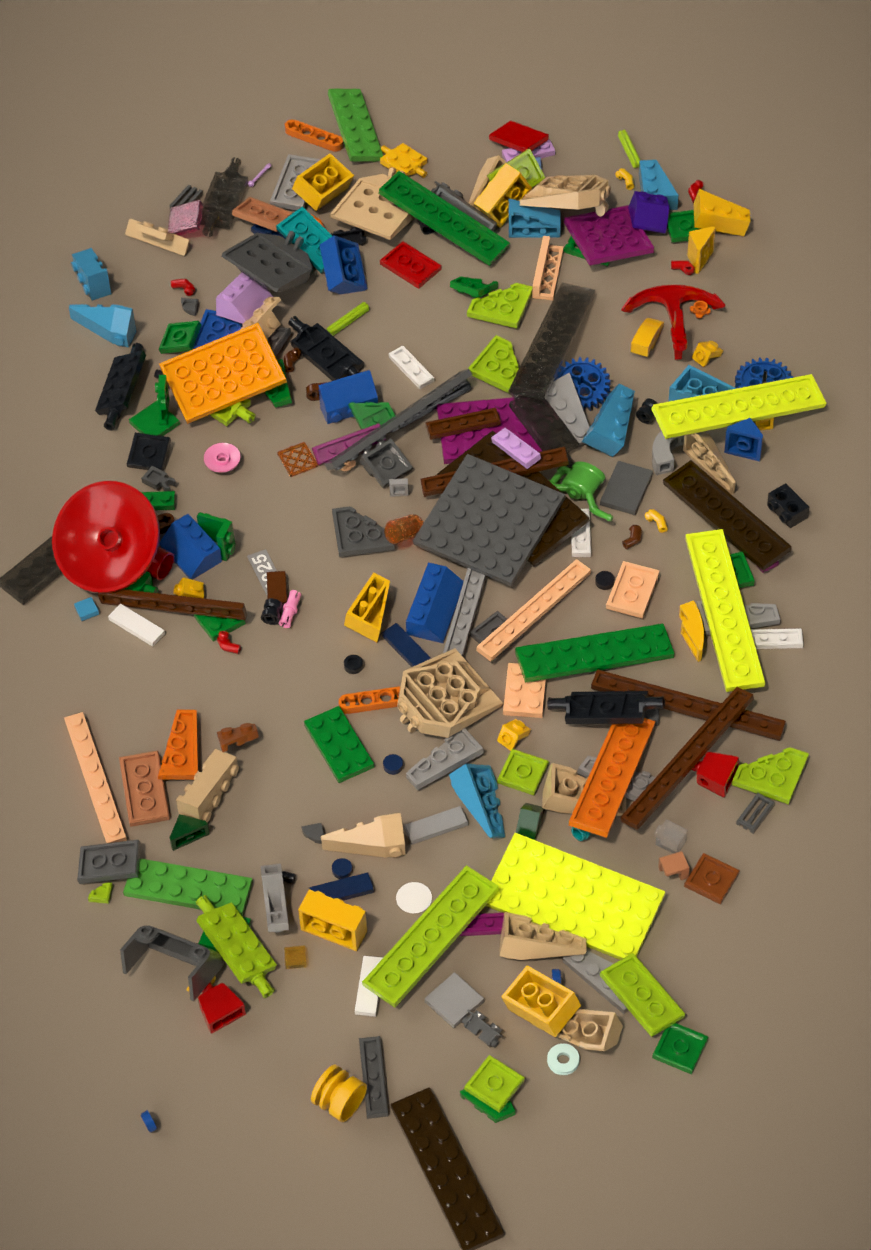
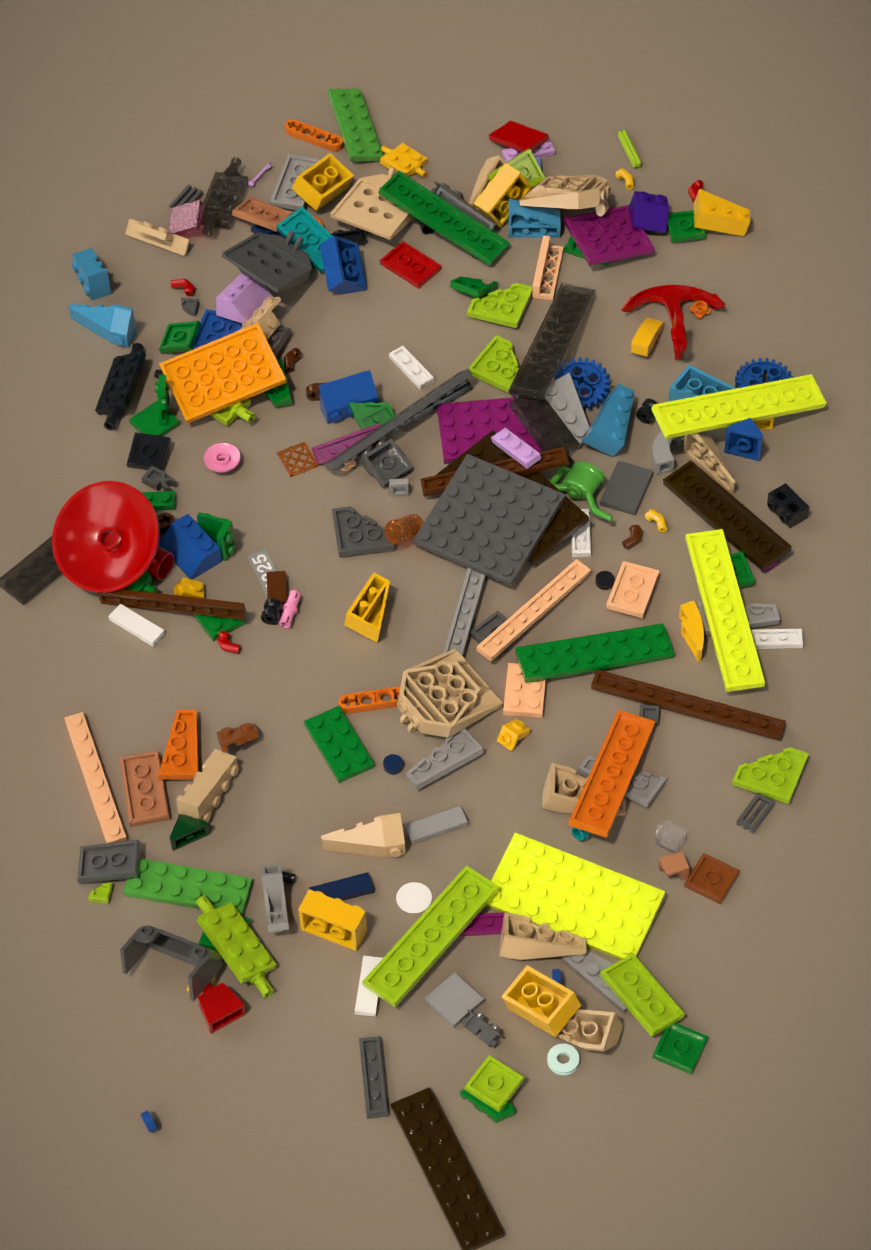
(86, 609): dark azure tile -> none
(295, 957): clear yellow tile -> none
(313, 832): dark grey tile -> none
(324, 350): black plate -> none
(338, 1093): yellow wheel -> none
(342, 868): dark blue tile -> none
(348, 318): lime axle -> none
(353, 664): black tile -> none
(405, 645): dark blue tile -> none
(434, 603): blue slope -> none
(463, 423): reddish brown tile -> none
(477, 789): dark azure wedge -> none
(523, 772): lime tile -> none
(529, 820): dark green slope -> none
(606, 706): black plate -> none
(655, 182): dark azure wedge -> none
(684, 266): red arm -> none
(686, 758): reddish brown plate -> none
(700, 247): yellow slope -> none
(705, 351): yellow bracket -> none
(716, 772): red torso -> none

